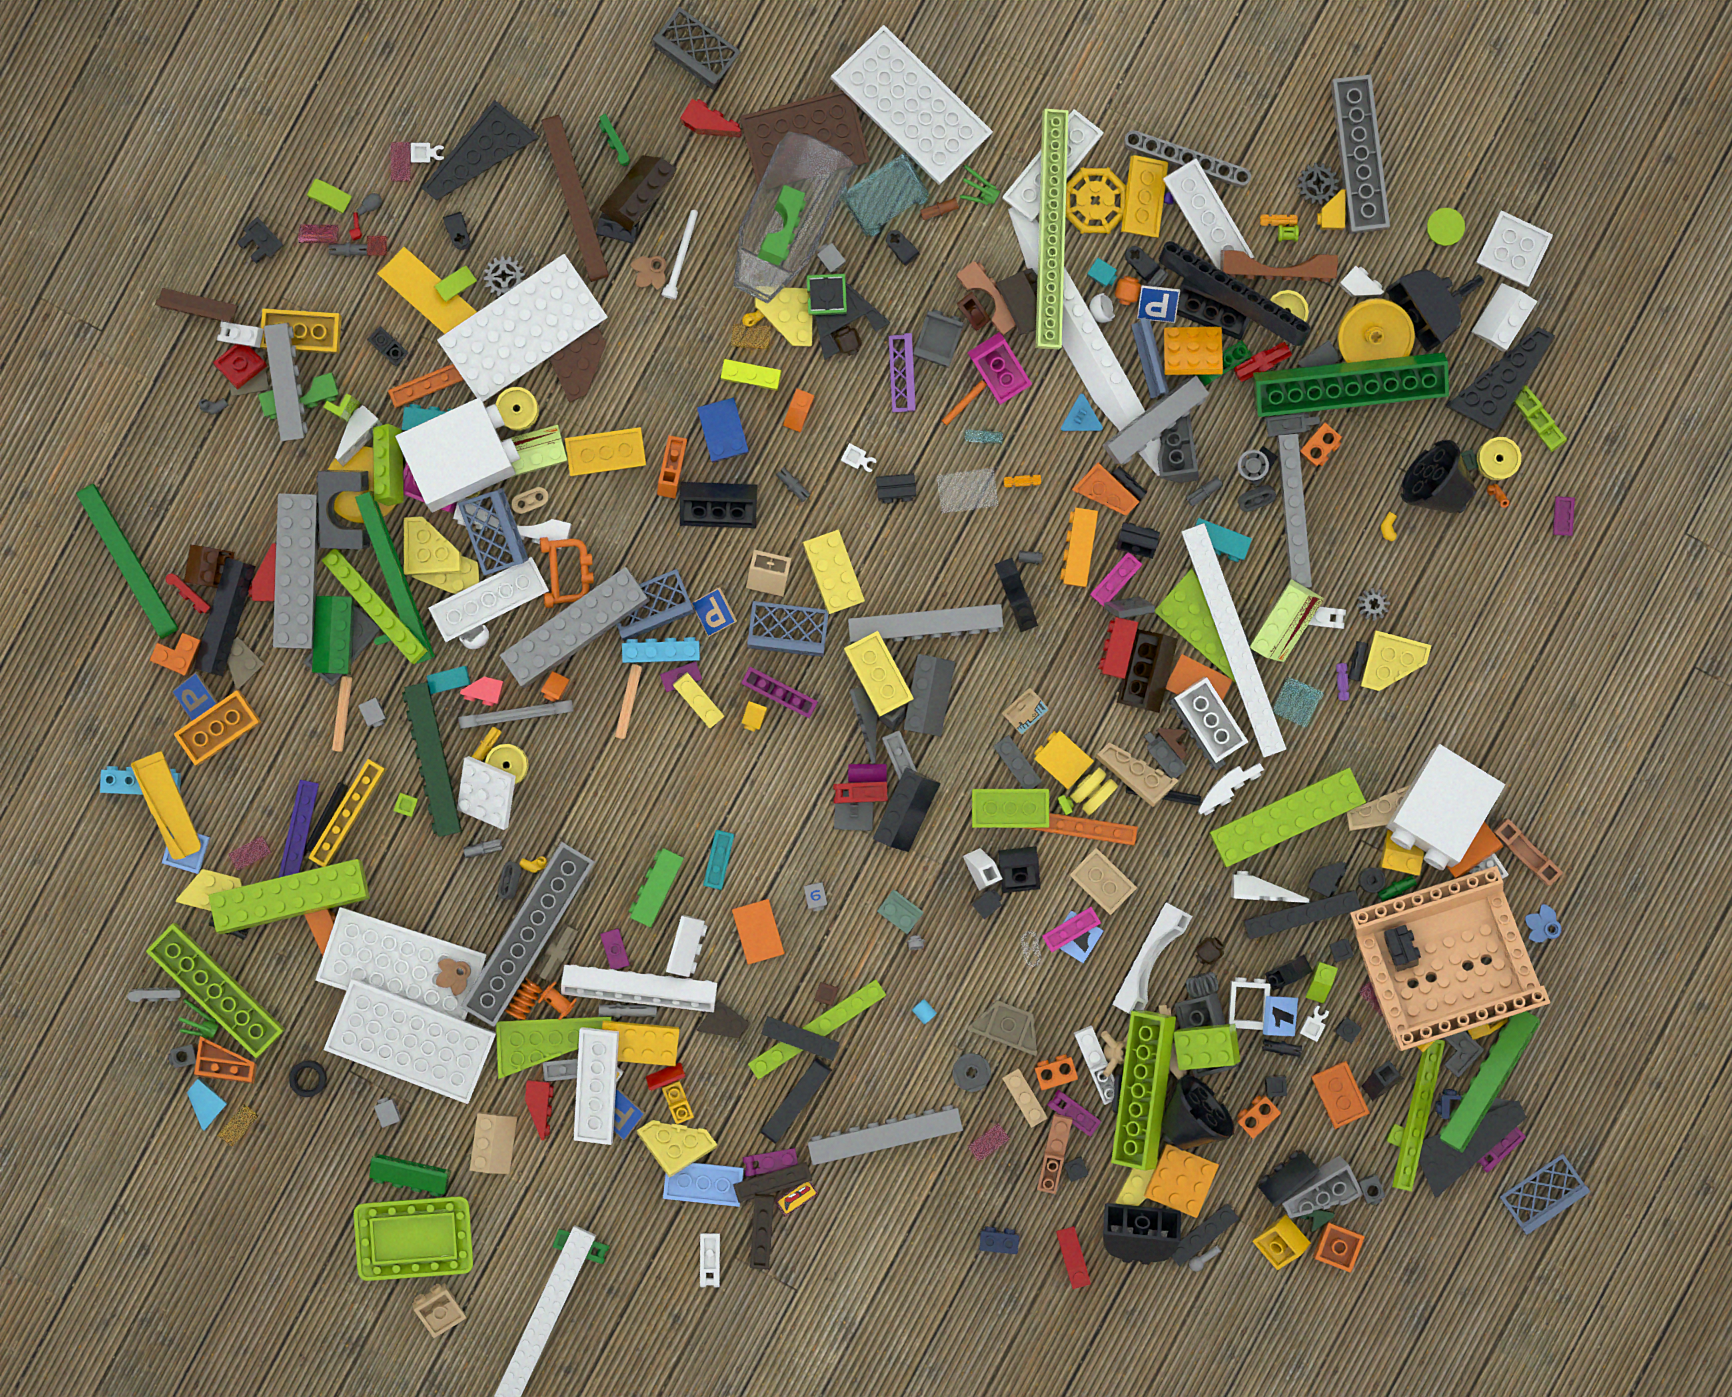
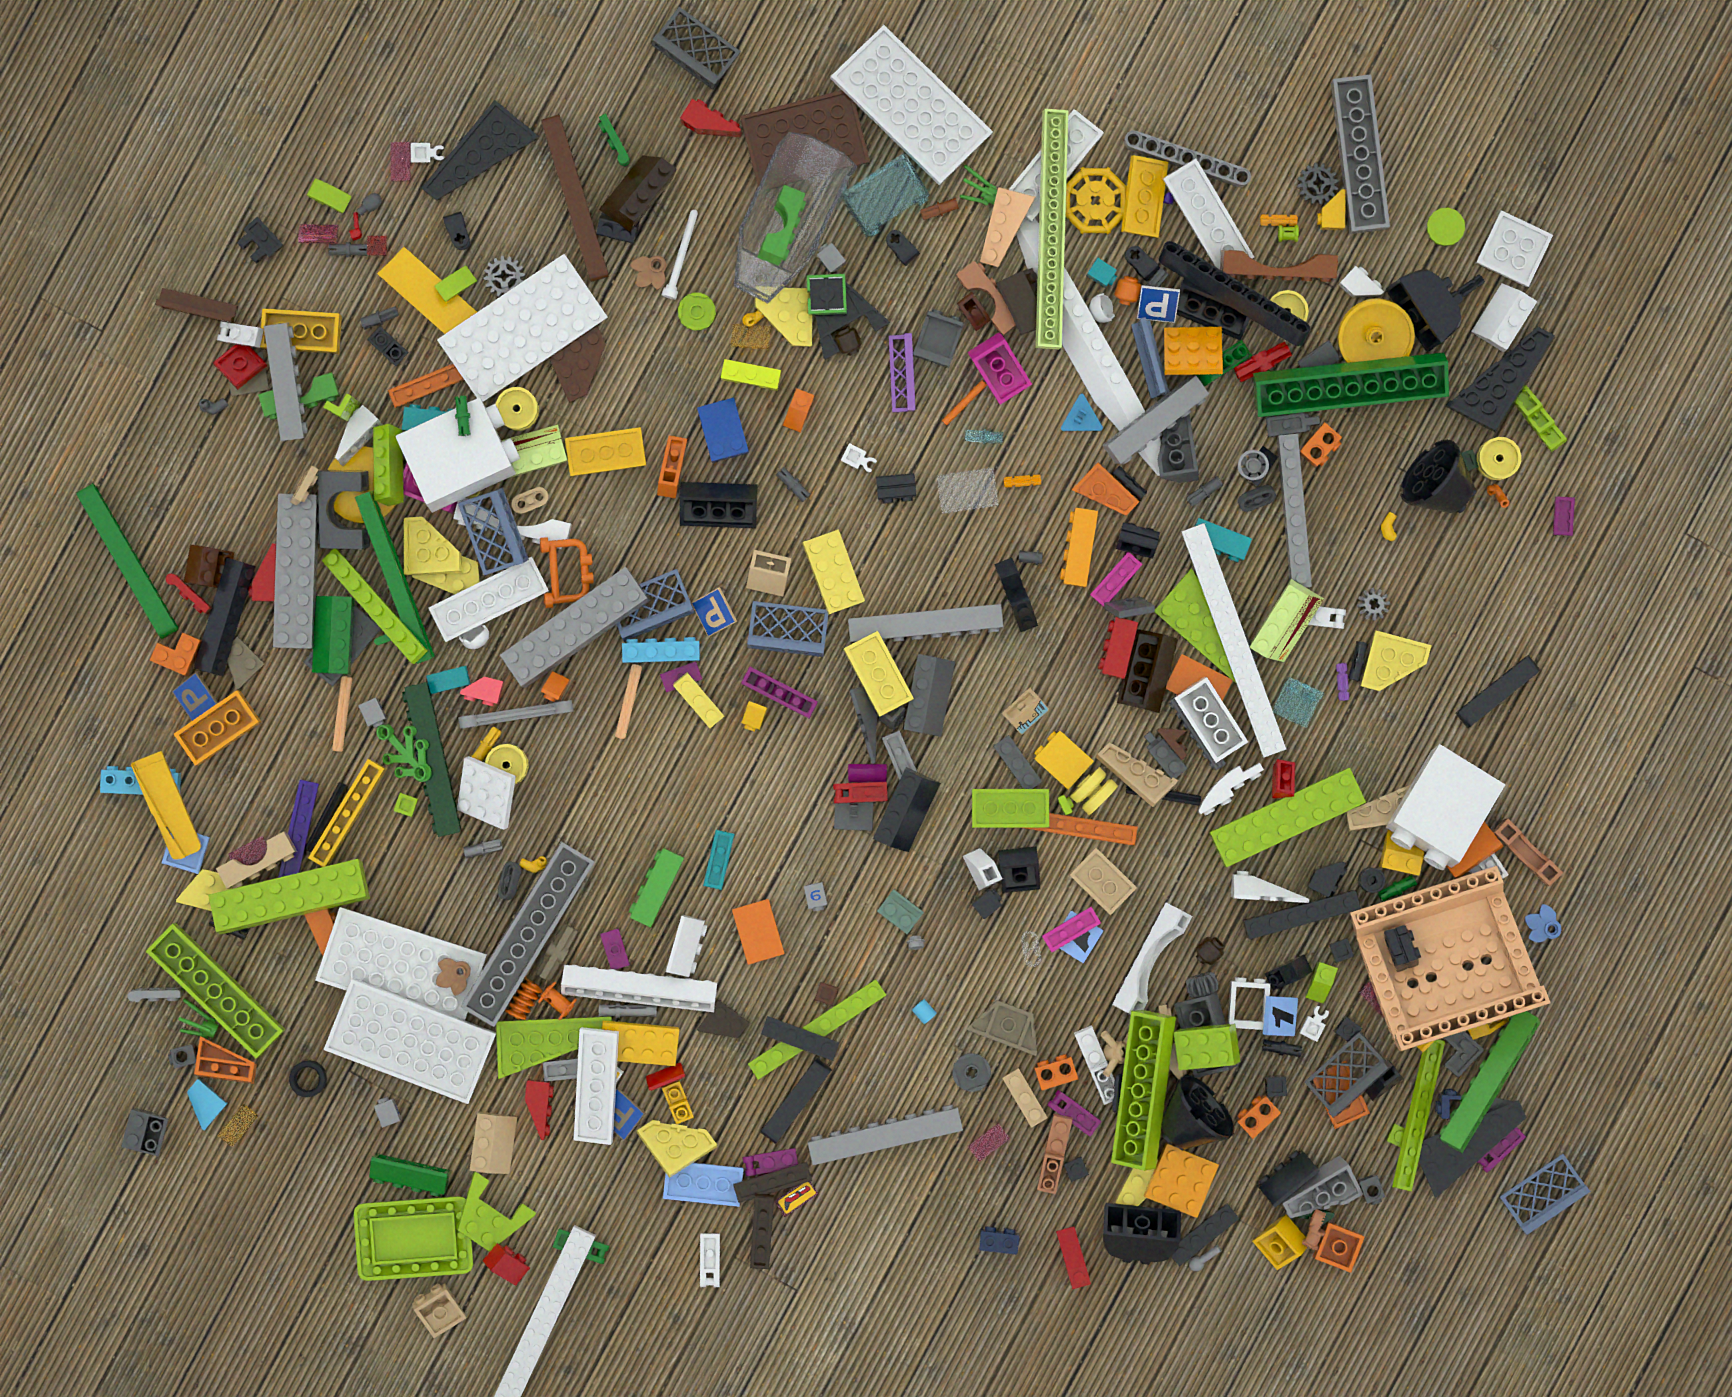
(145, 1132): none -> dark grey slope
(278, 848): none -> tan arch
(306, 481): none -> tan plate
(379, 317): none -> dark grey axle
(407, 753): none -> bright green plant
(462, 416): none -> green pin
(484, 1223): none -> lime wing
(506, 1263): none -> red brick
(696, 311): none -> lime tile
(1006, 218): none -> light nougat wing
(1283, 779): none -> red slope
(1315, 1231): none -> nougat connector
(1355, 1089): none -> dark grey fence
(1498, 691): none -> black beam

